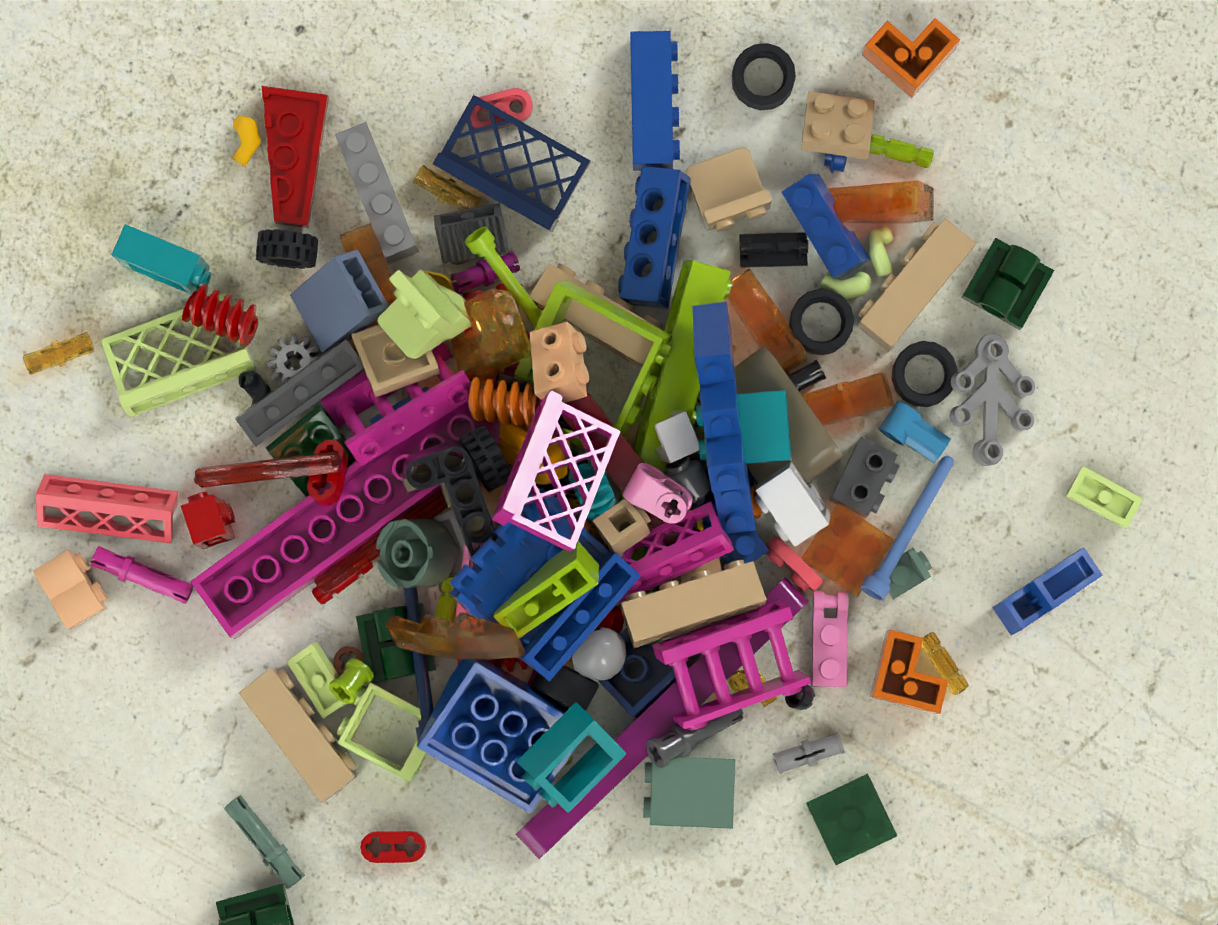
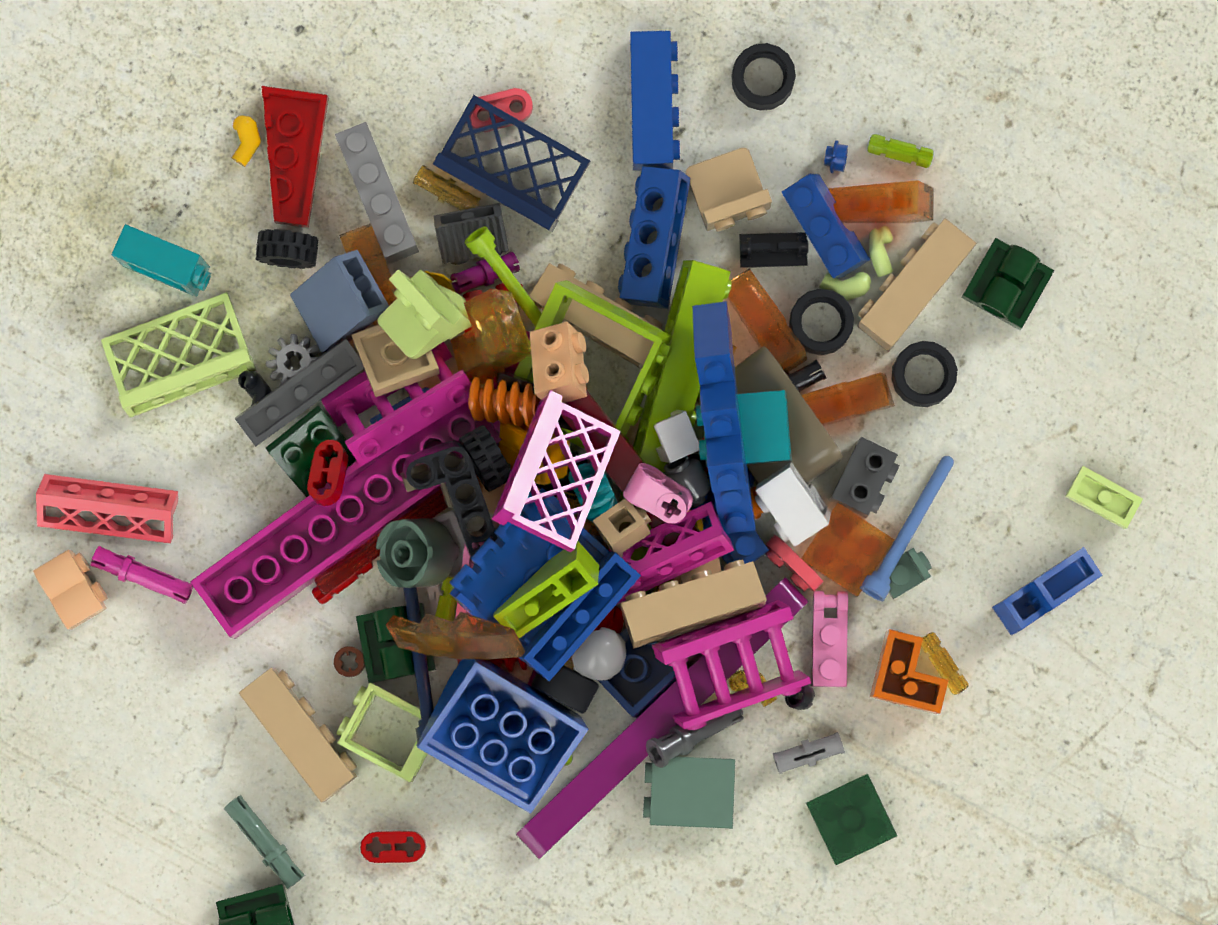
(58, 353): clear yellow pin -> none
(208, 520): red brick -> none
(221, 315): red piece -> none
(268, 469): clear red axle -> none
(314, 674): yellowish green plate -> none
(351, 681): lime bush -> none
(556, 745): teal window -> none
(838, 125): tan plate -> none
(906, 427): dark azure piece -> none
(909, 62): orange brick -> none
(991, 394): light grey plant -> none

